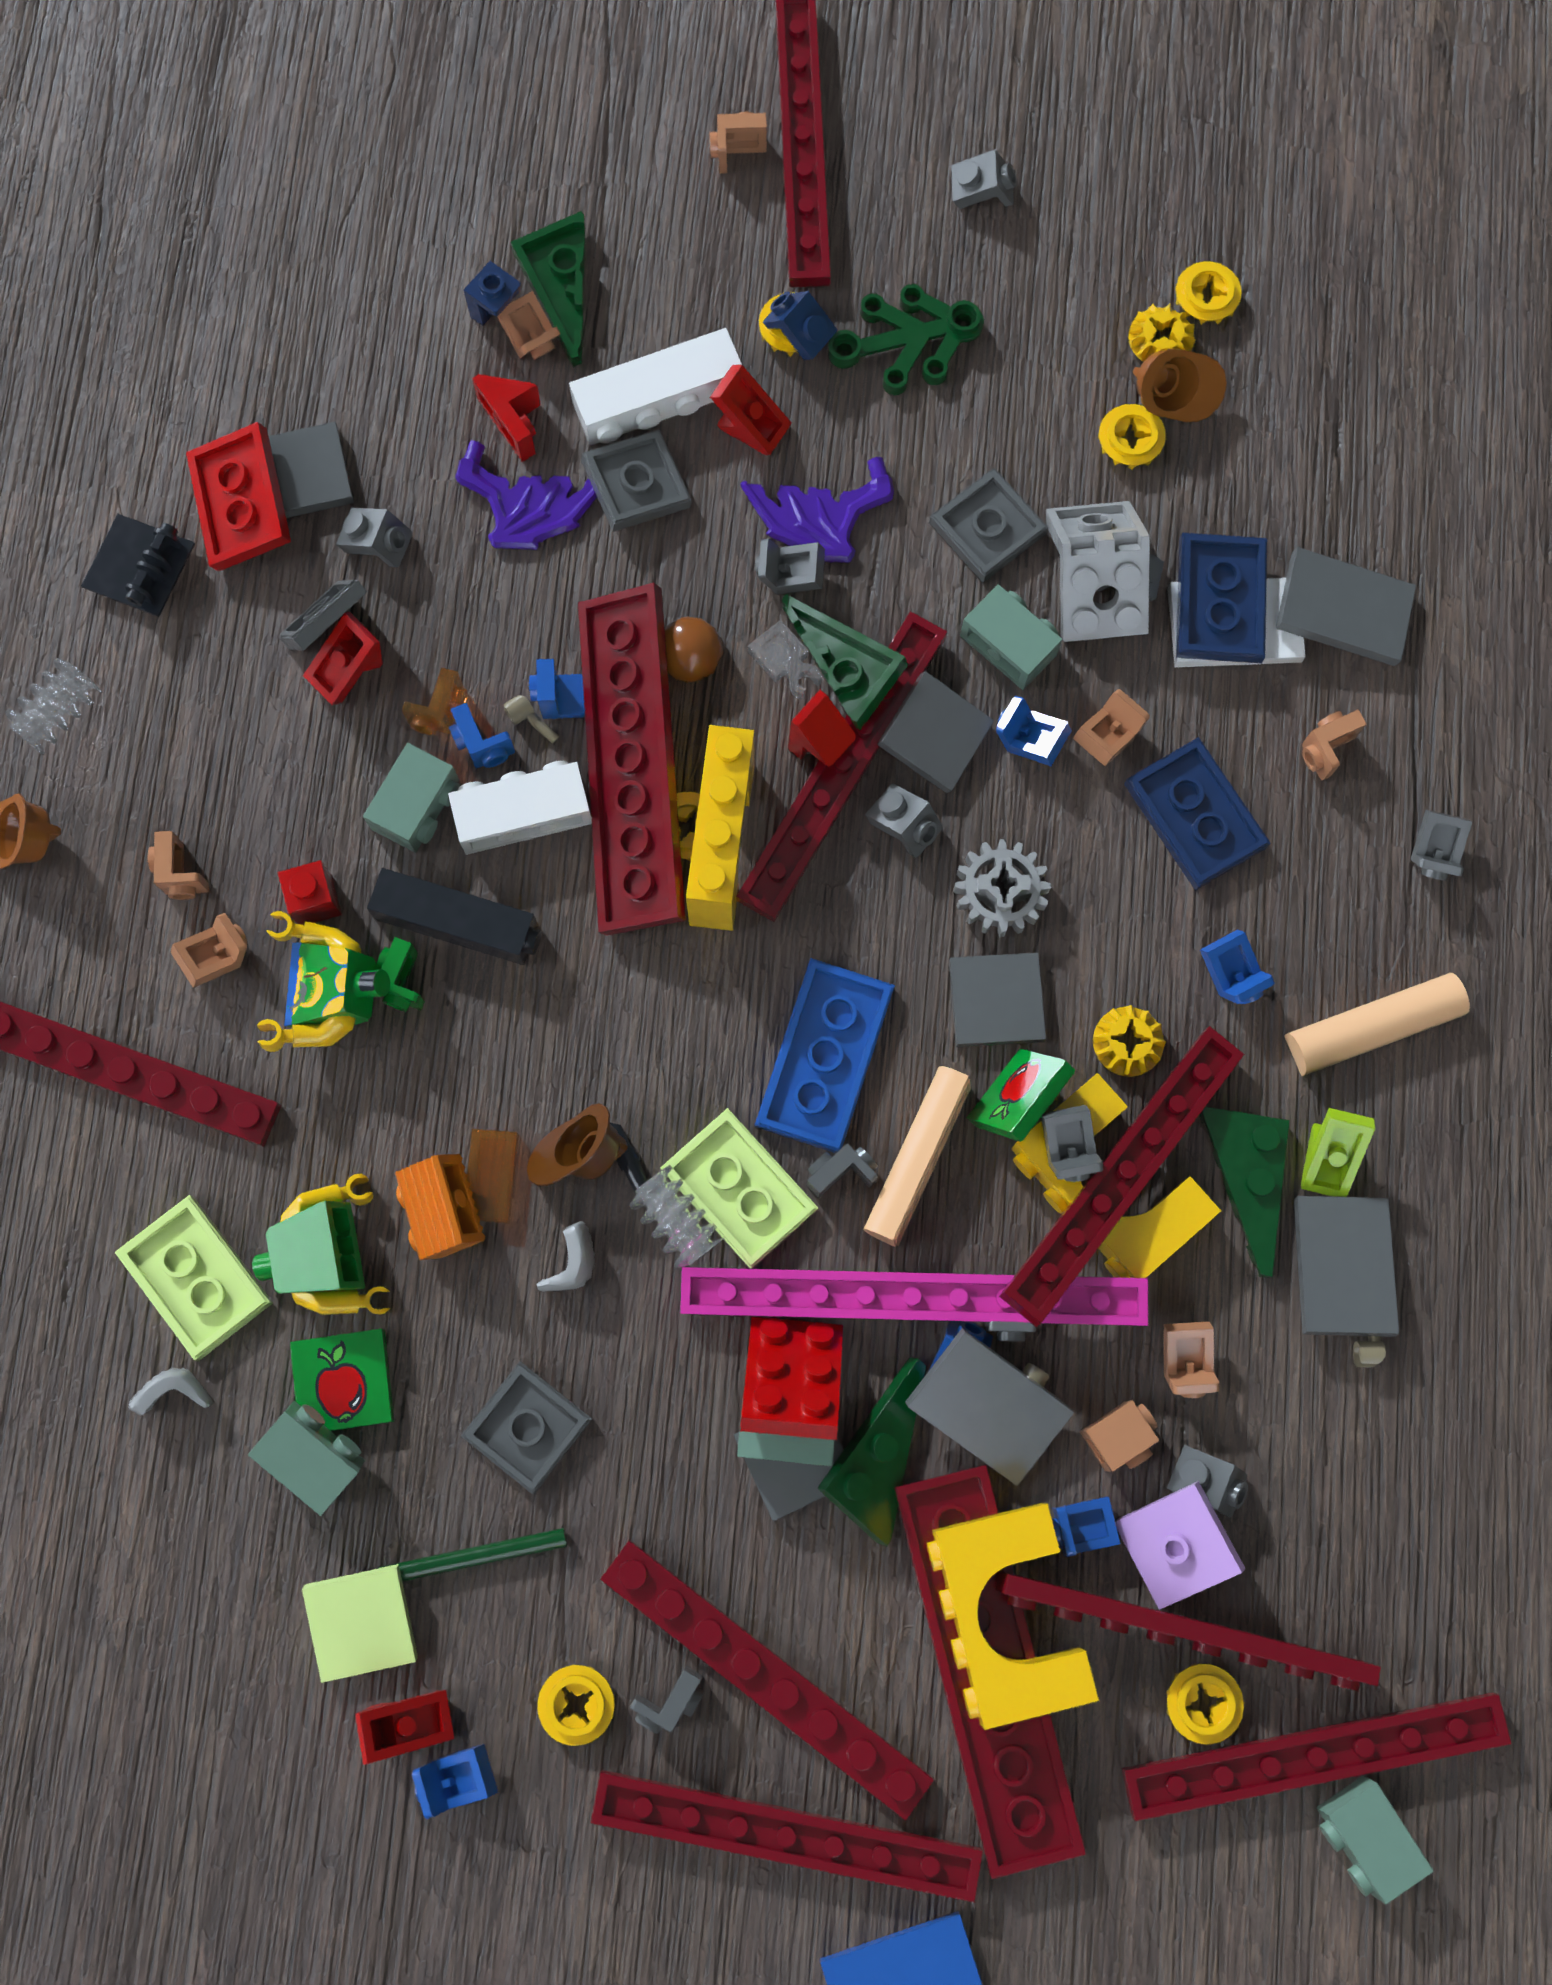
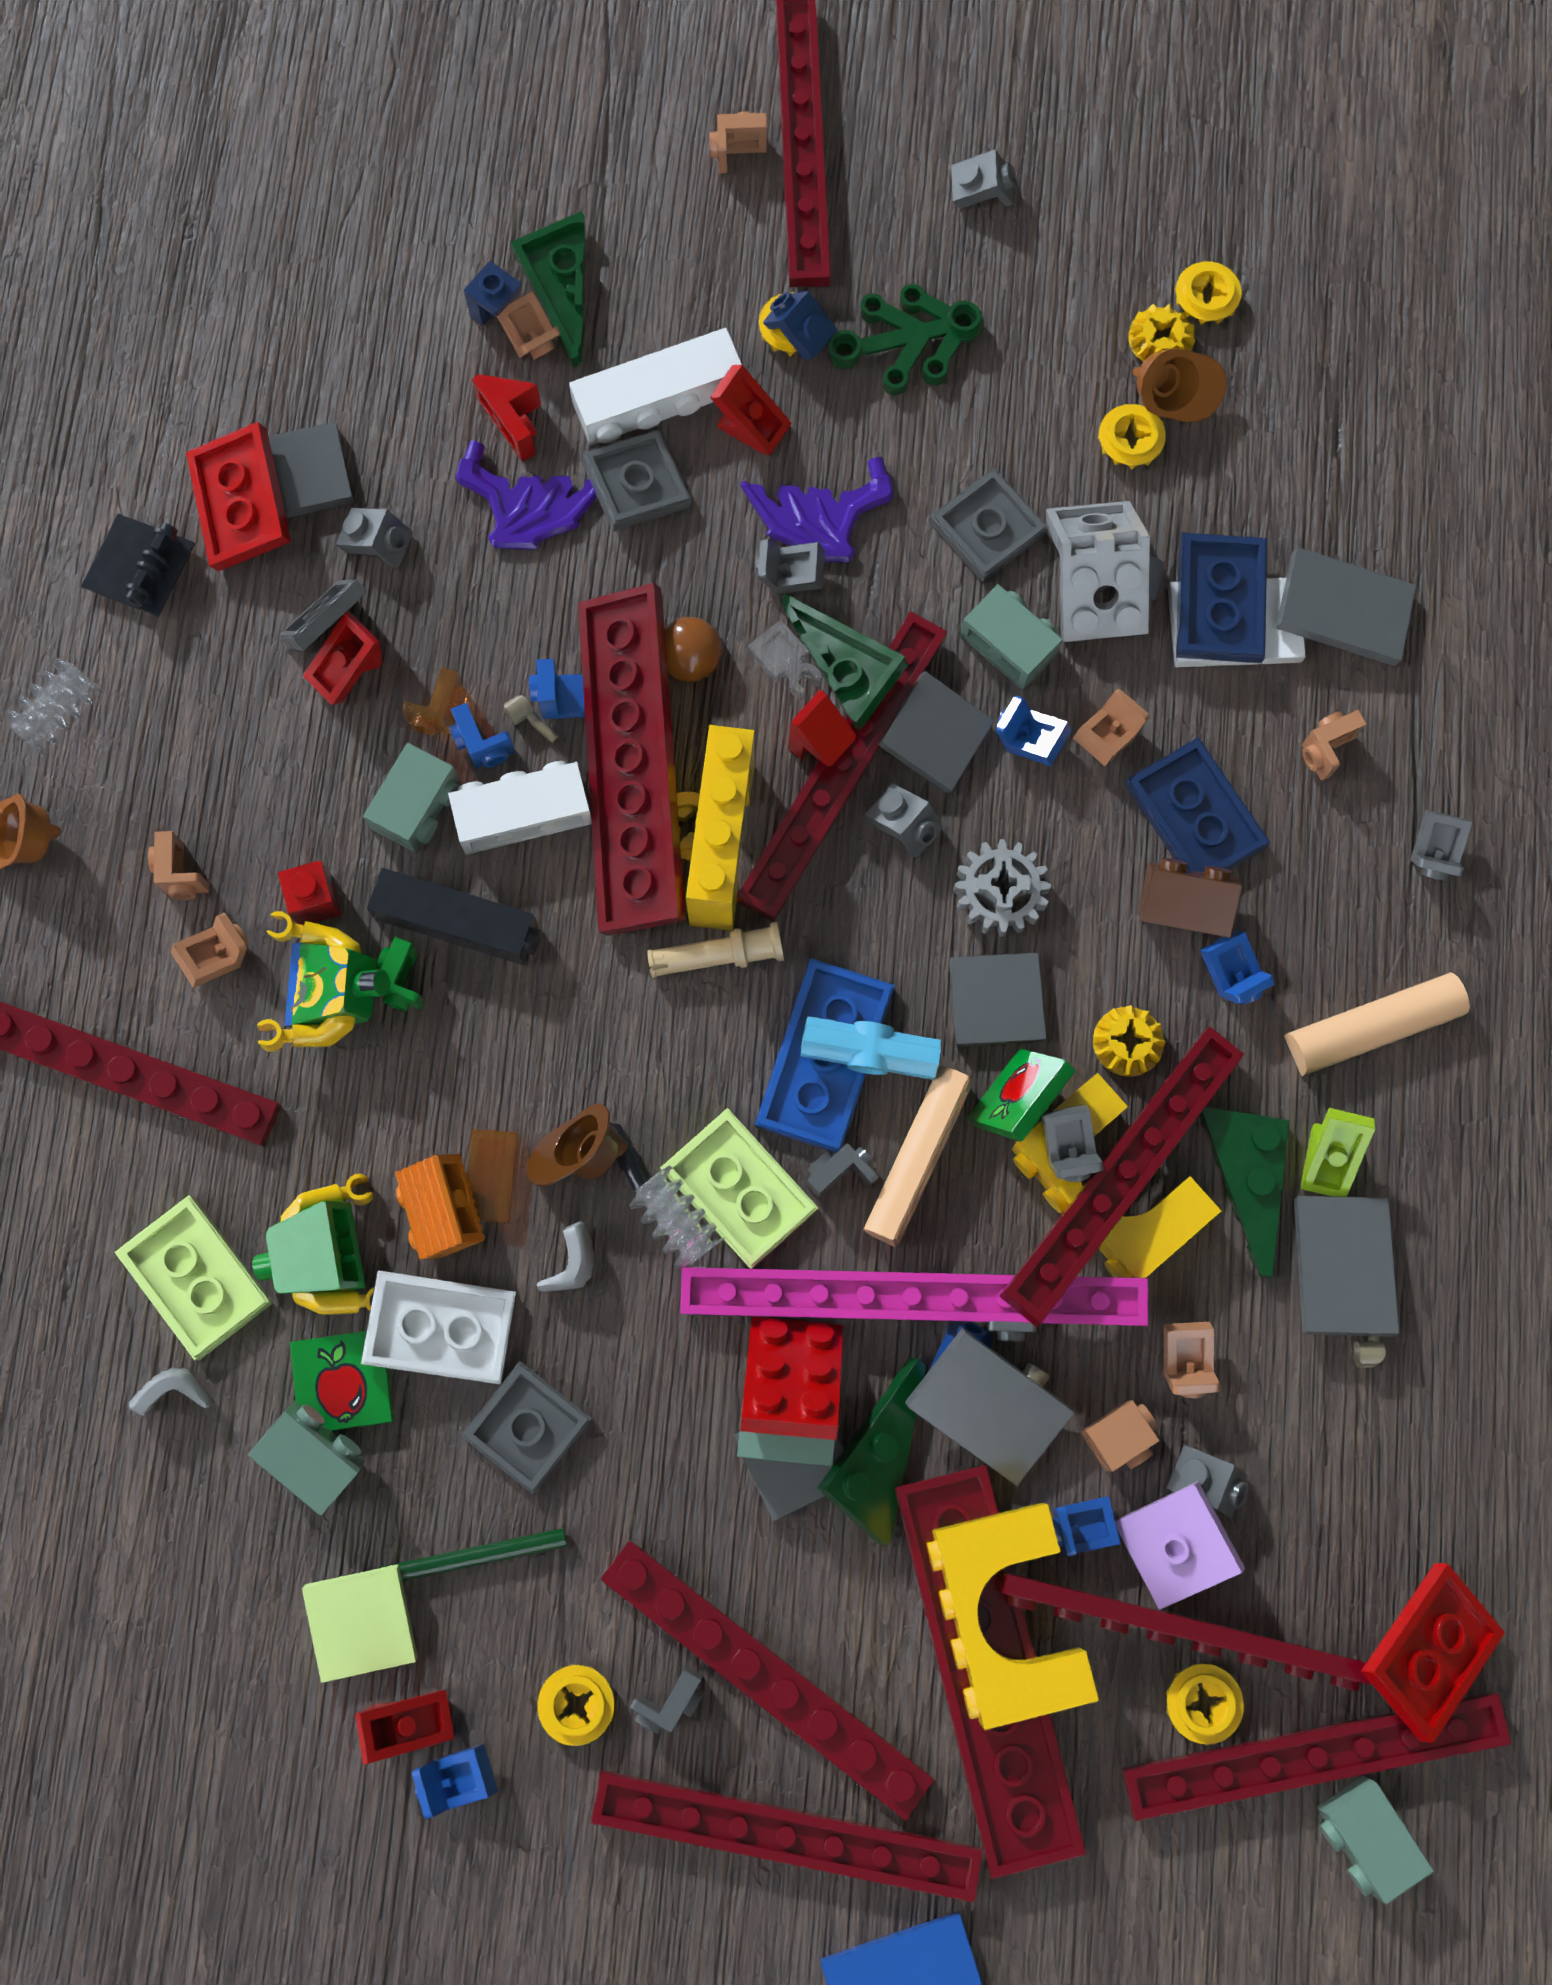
(438, 1327): none -> white tile
(737, 949): none -> tan pin
(870, 1048): none -> medium azure piece
(1188, 898): none -> reddish brown piece
(1433, 1652): none -> red plate

